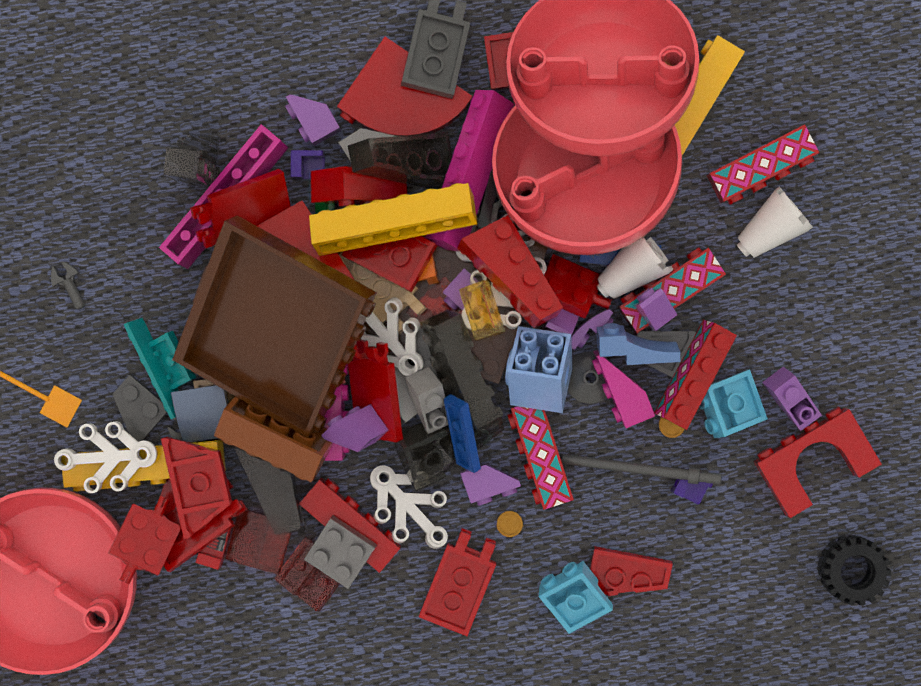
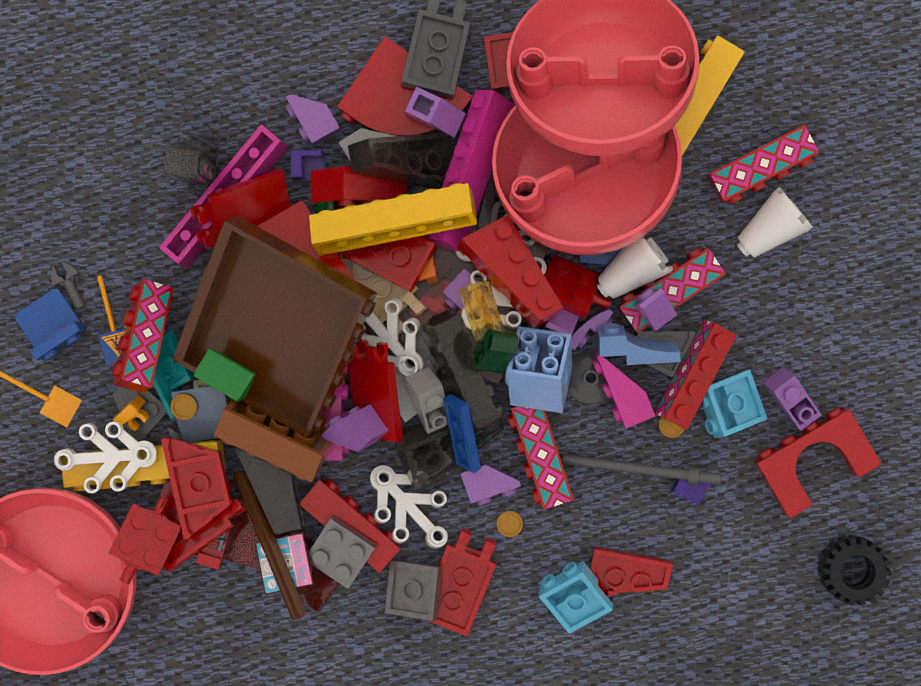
(50, 325): none -> blue bracket
(110, 340): none -> piece
(131, 411): none -> light orange tile
(142, 336): none -> brick
(184, 406): none -> pearl gold piece
(225, 375): none -> green slope
(270, 546): none -> reddish brown axle
(297, 559): none -> piece
(413, 590): none -> flat silver plate
(434, 112): none -> medium lavender slope
(495, 351): none -> dark green beam

